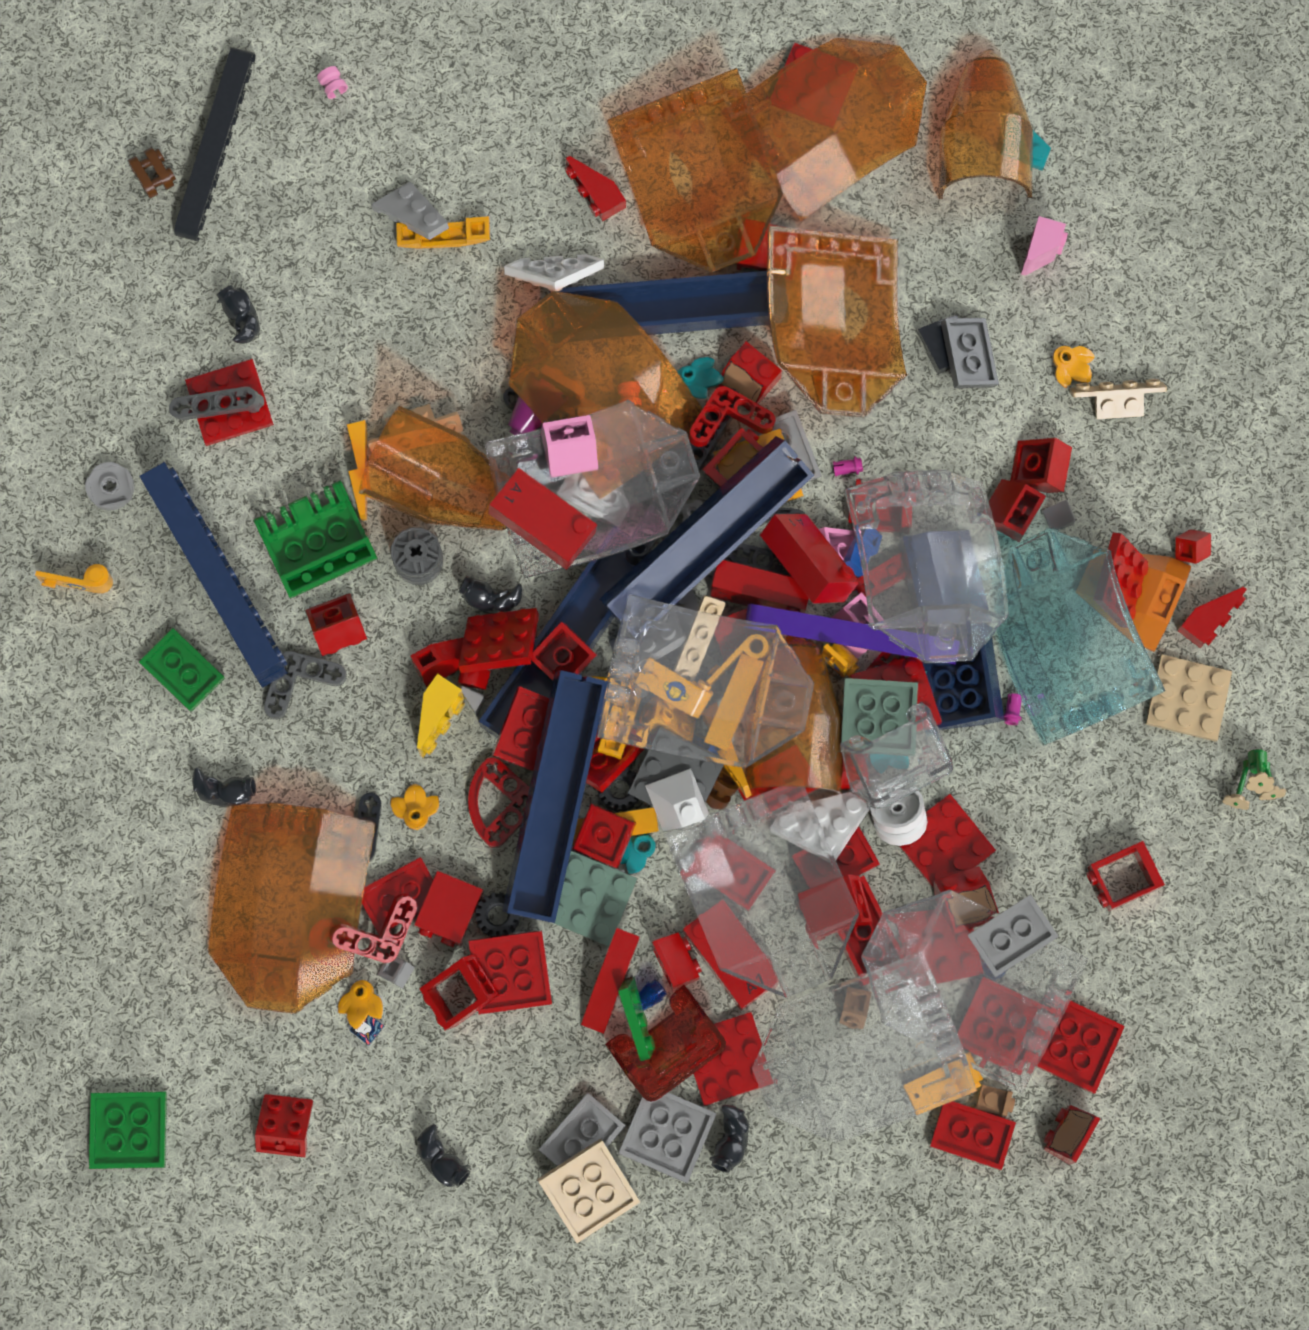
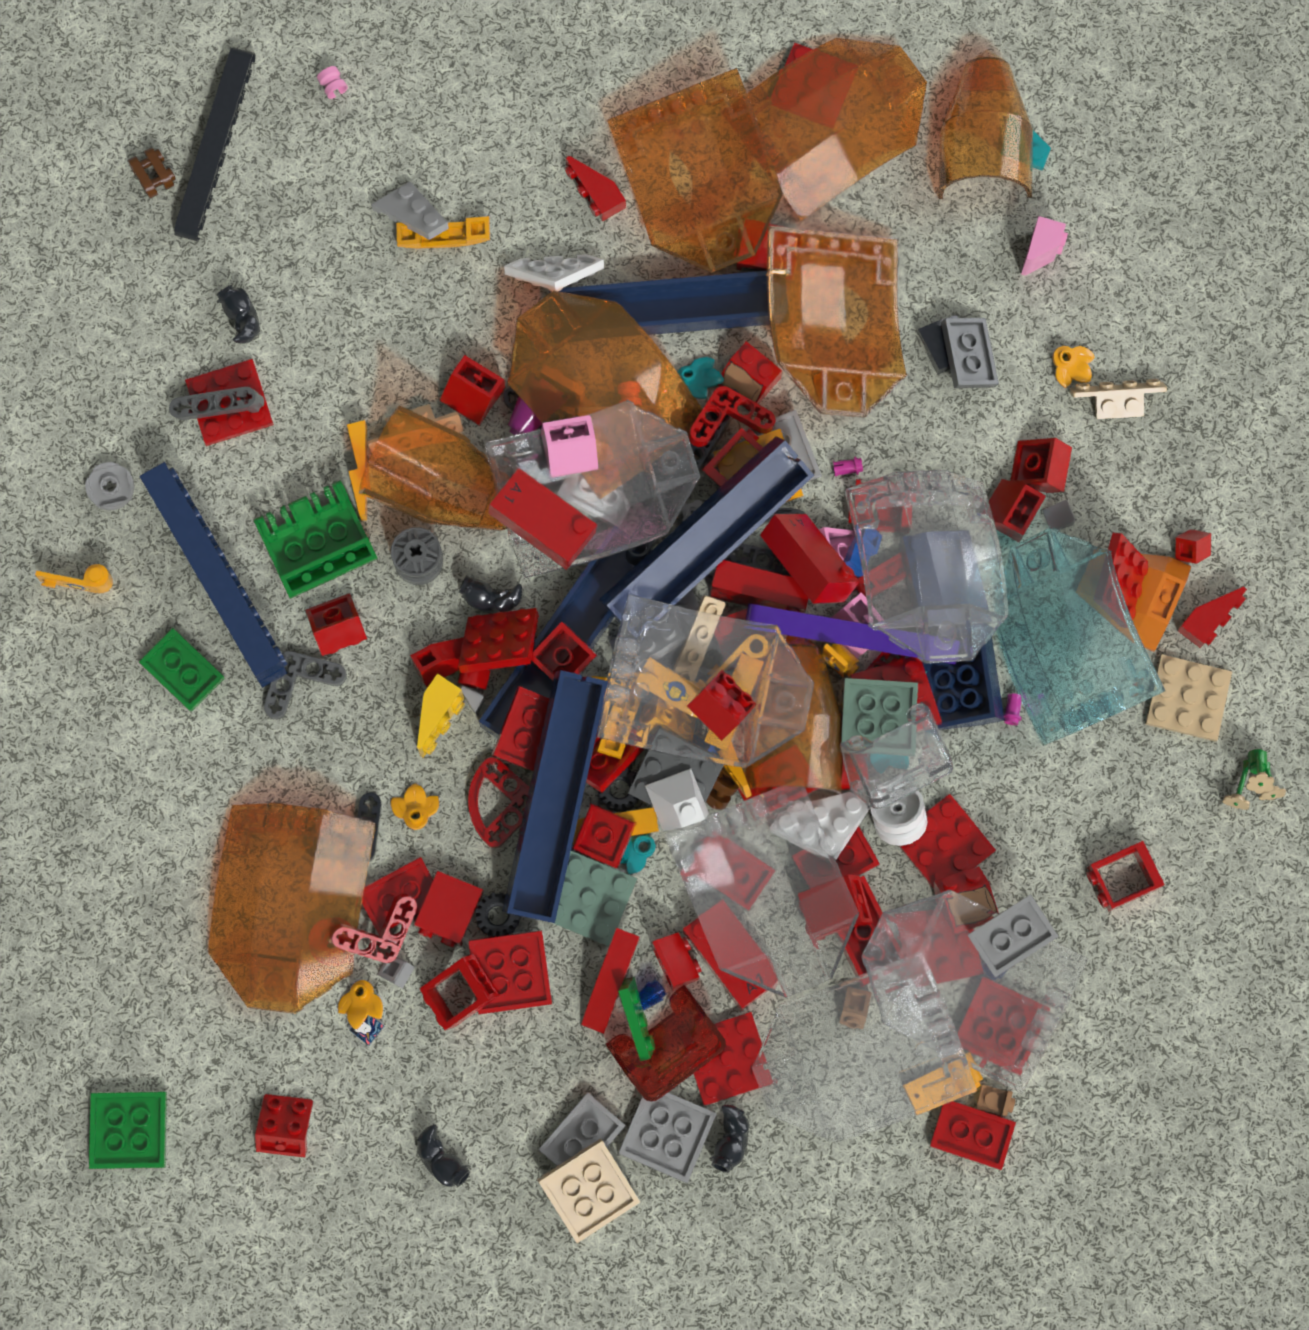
(229, 793): black animal -> none
(472, 390): none -> red slope
(722, 705): none -> red slope
(1070, 1134): slope -> none
(1081, 1047): red plate -> none

